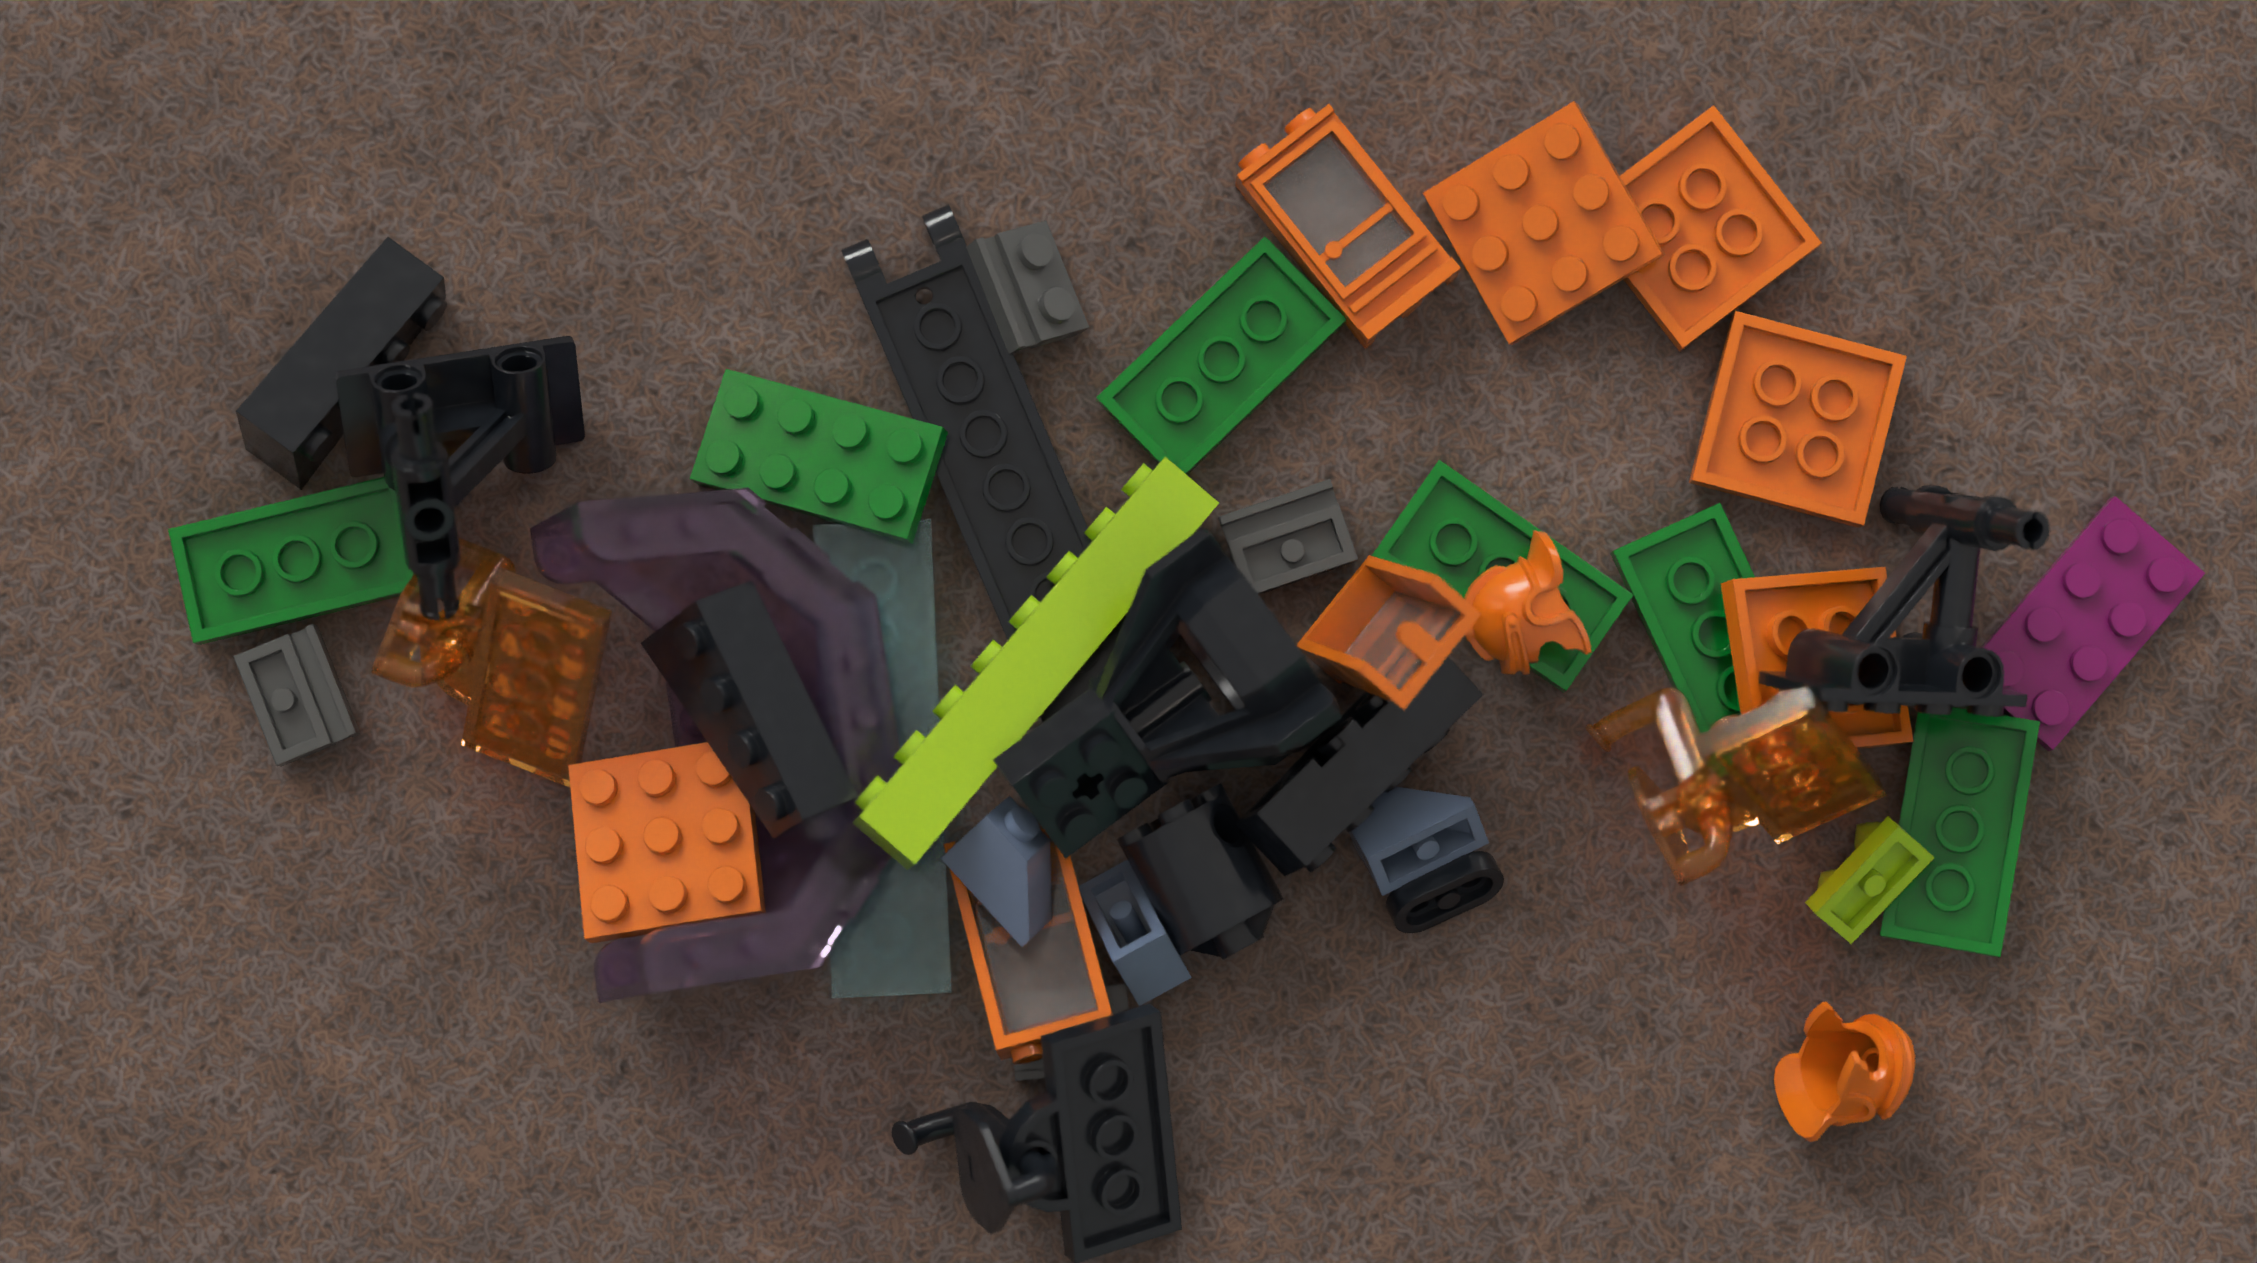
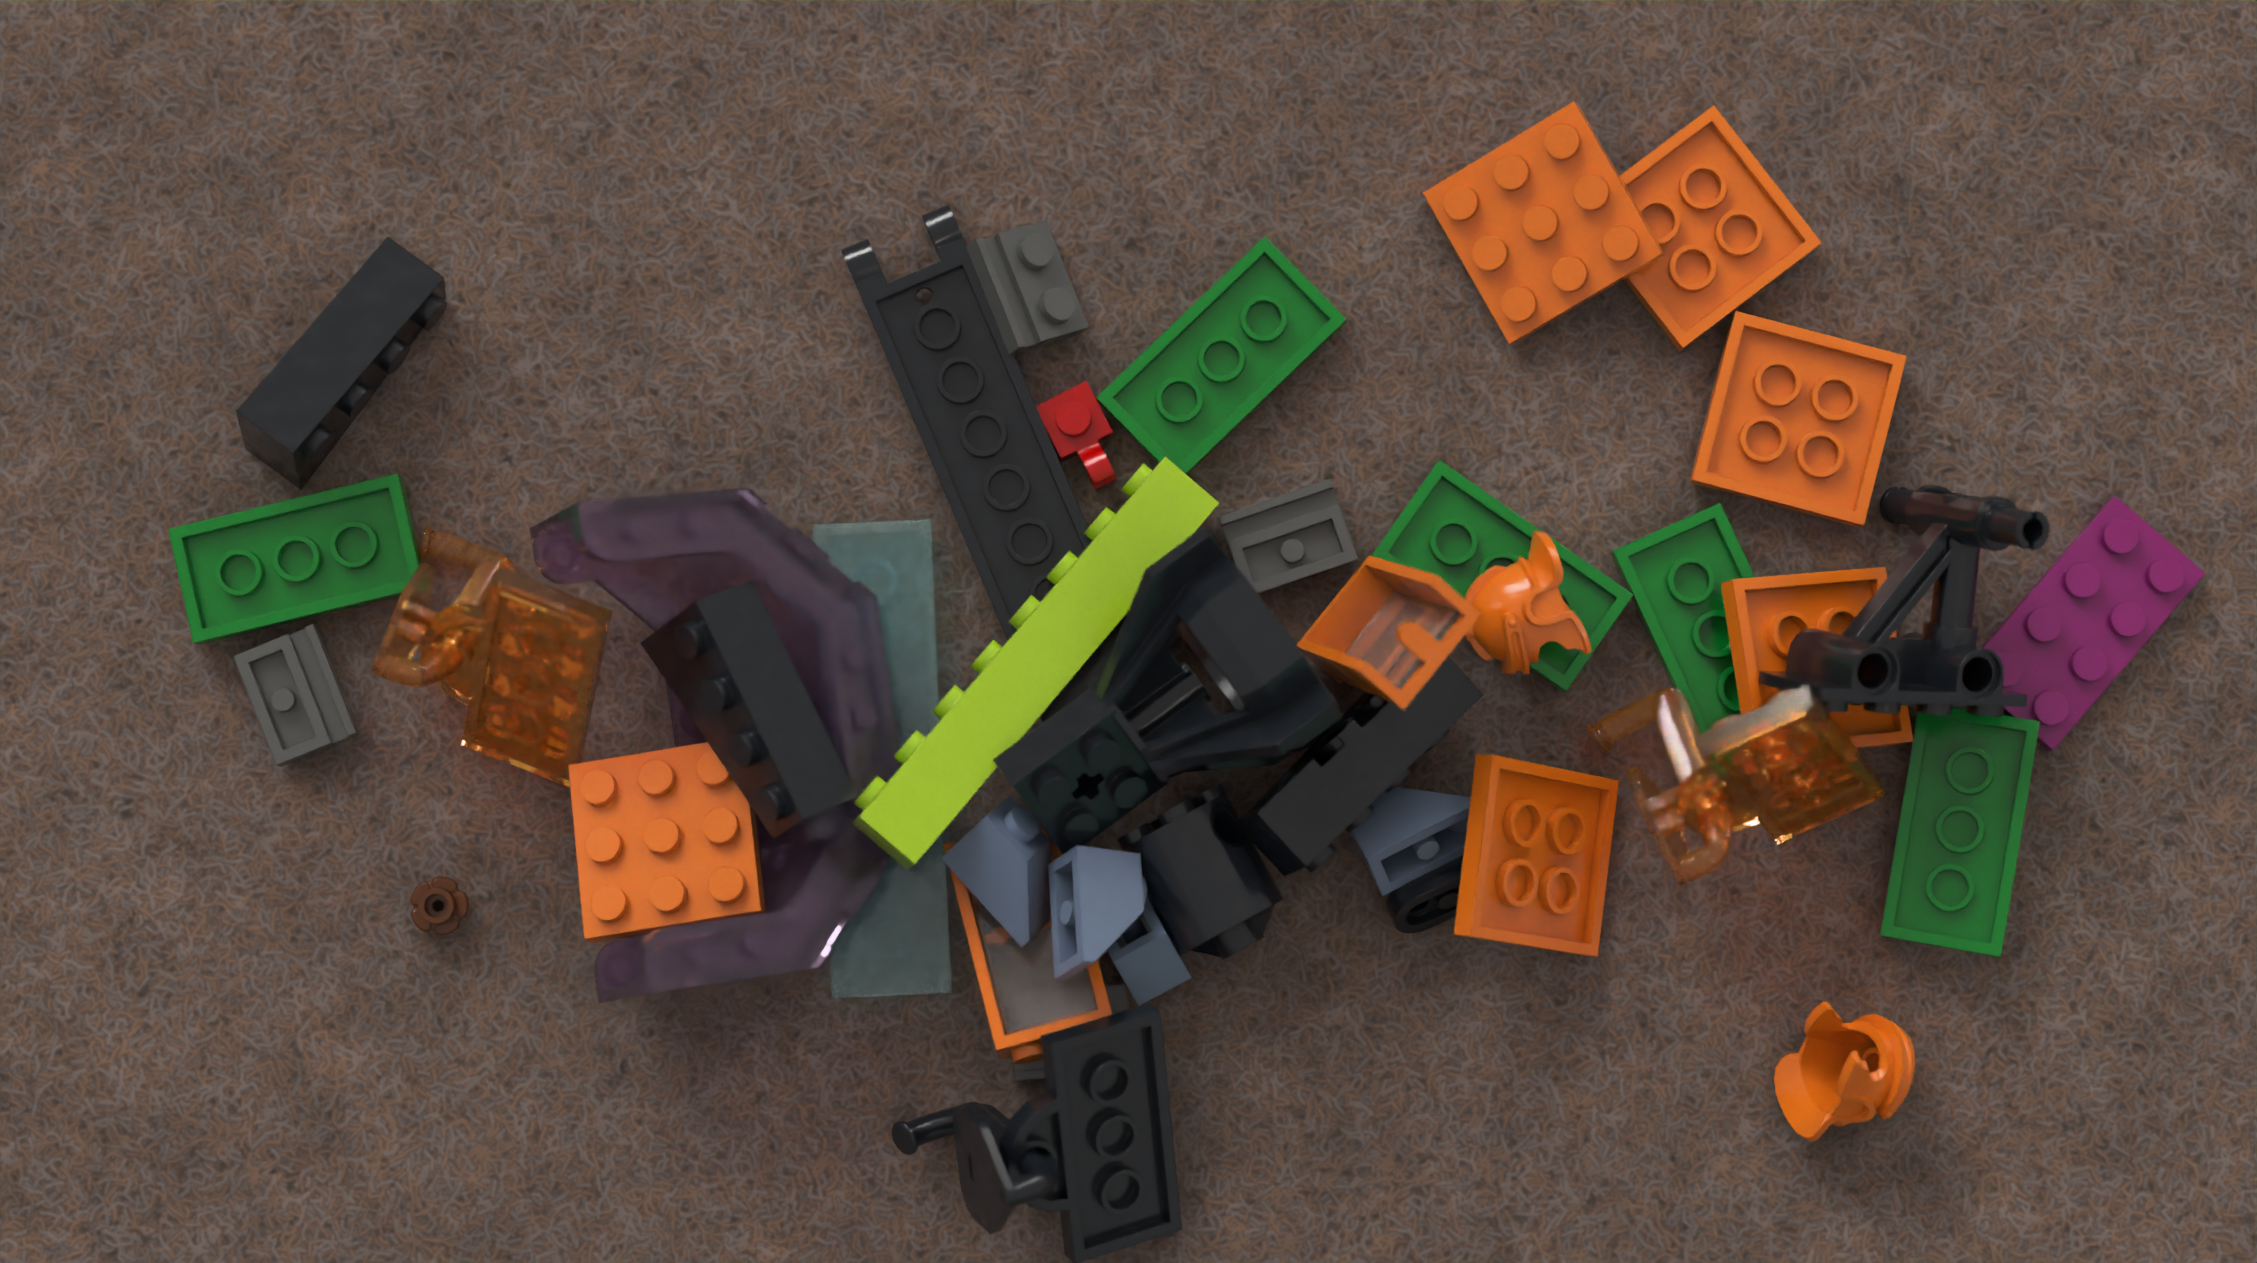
(445, 426): black plate -> none
(454, 900): none -> reddish brown plate
(820, 455): green plate -> none
(1077, 428): none -> red plate
(1091, 904): none -> sand blue slope
(1344, 223): orange door -> none
(1536, 856): none -> orange plate
(1869, 879): lime tile -> none

